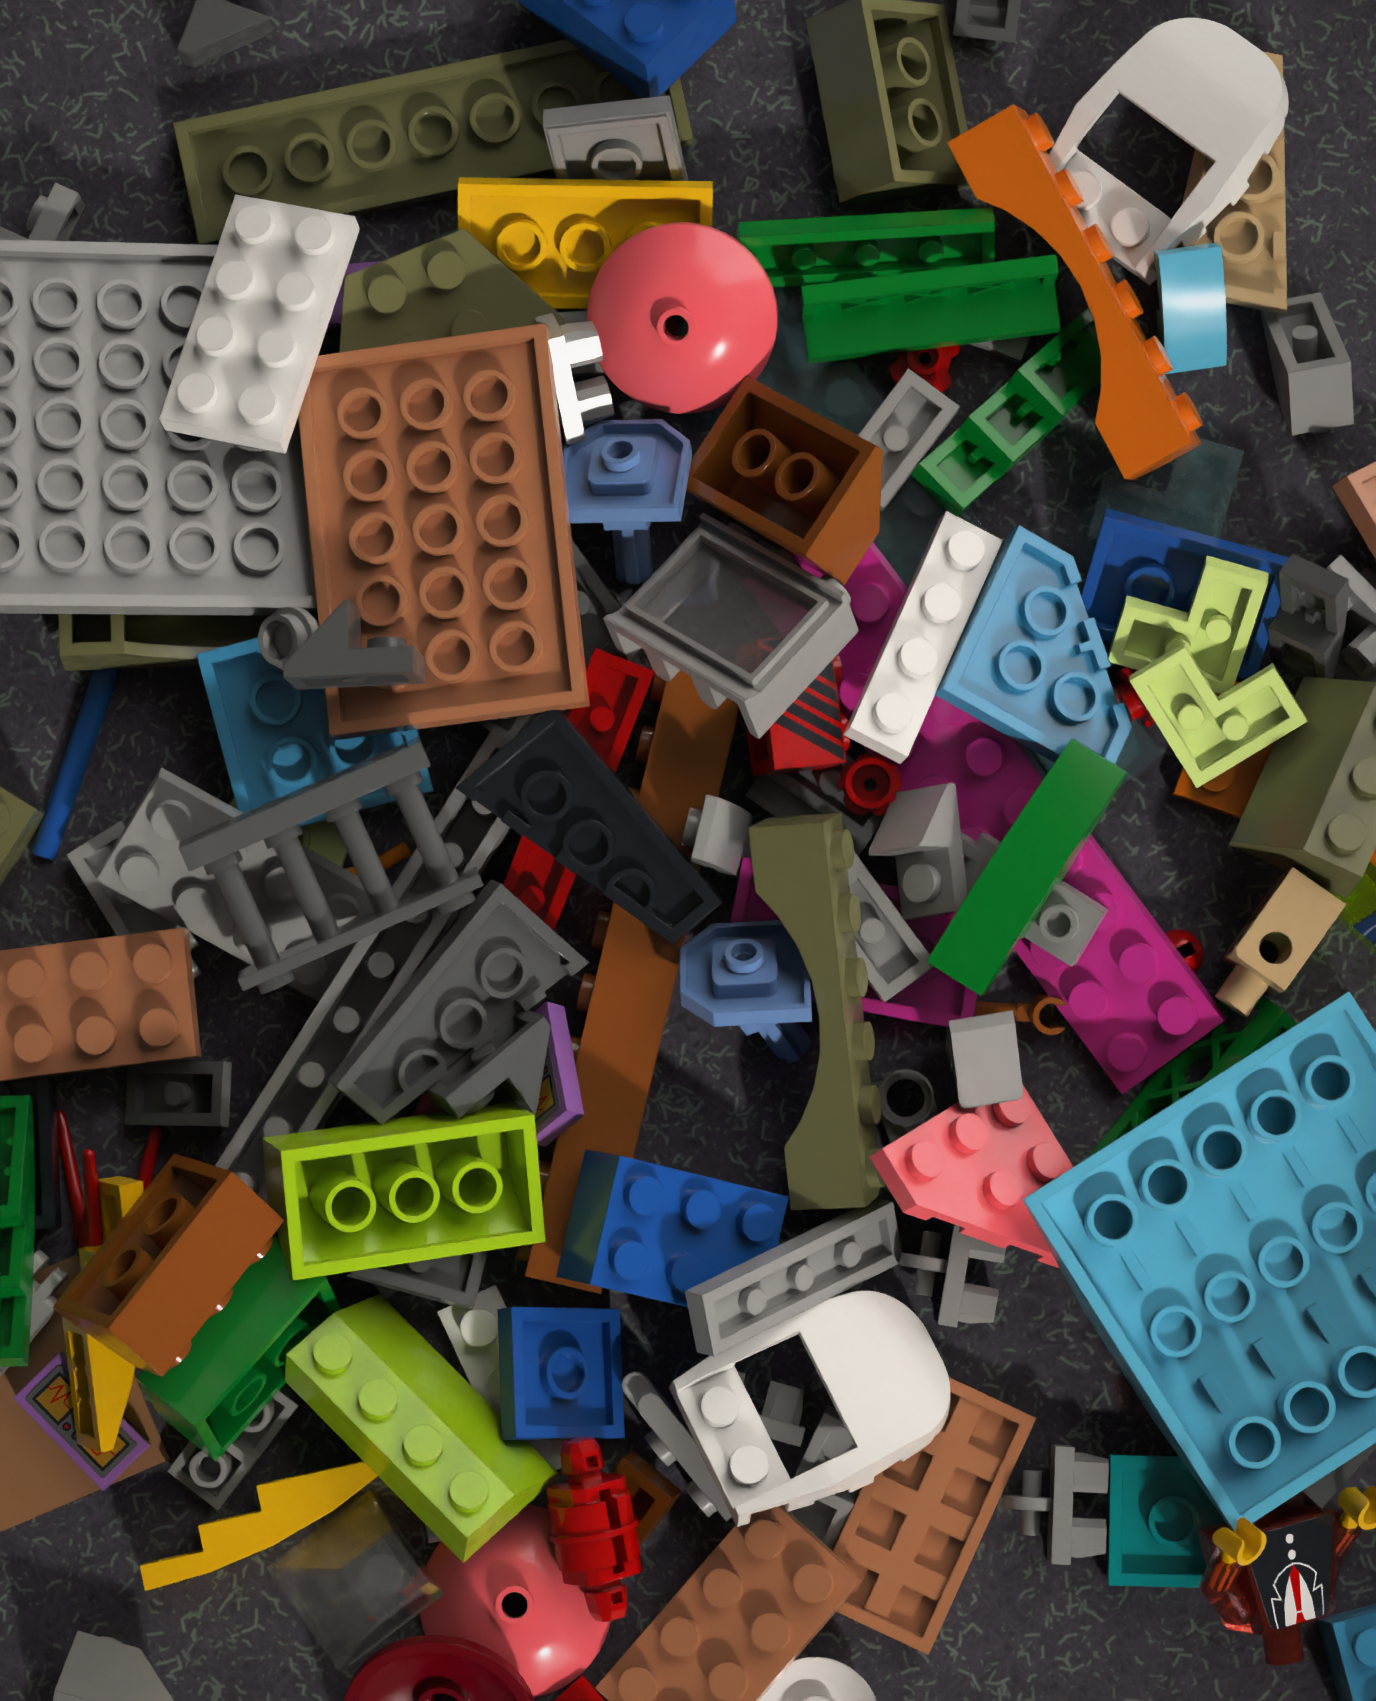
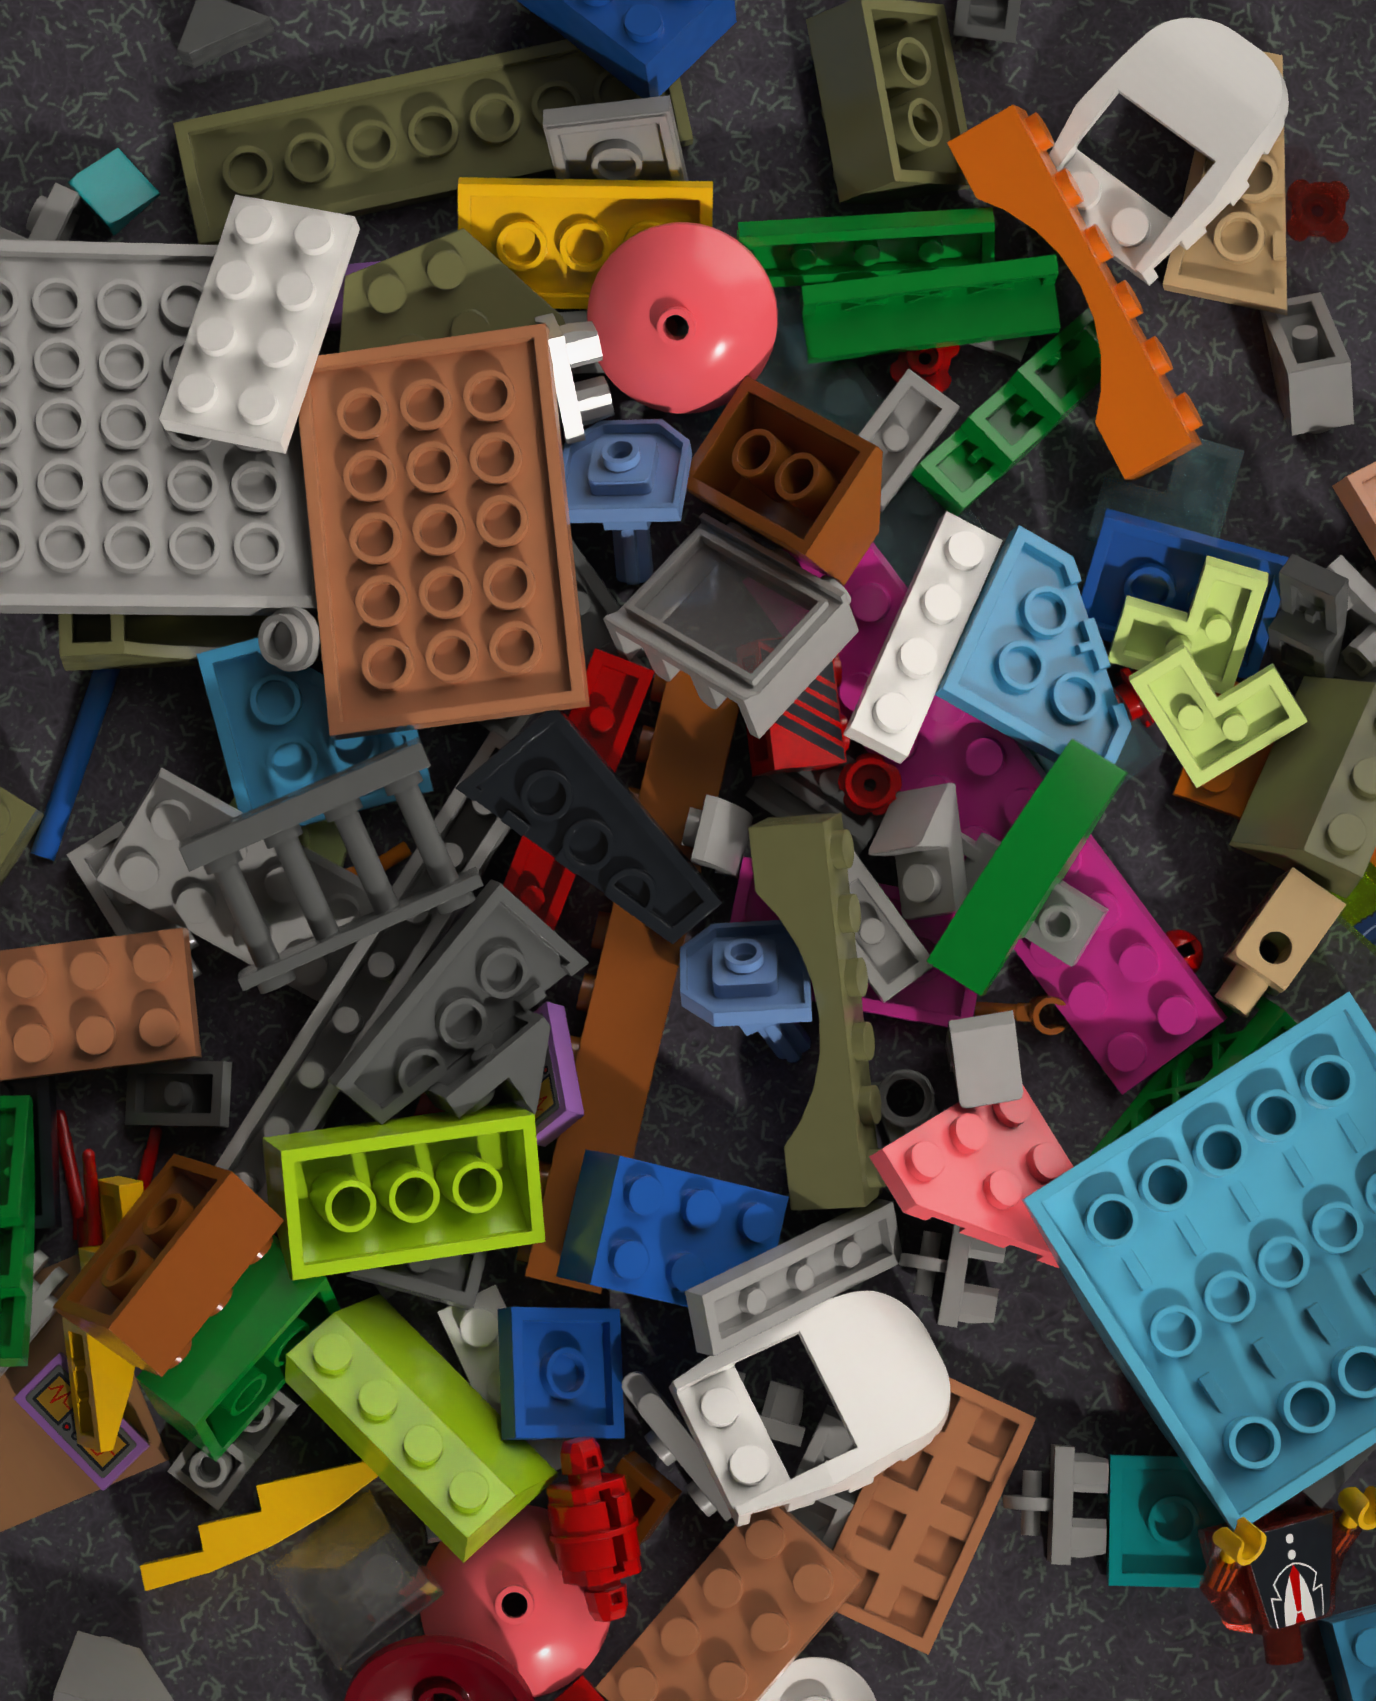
(114, 190): none -> teal slope
(336, 660): dark grey slope -> none
(1192, 306): medium azure slope -> none
(1330, 197): none -> clear red plate

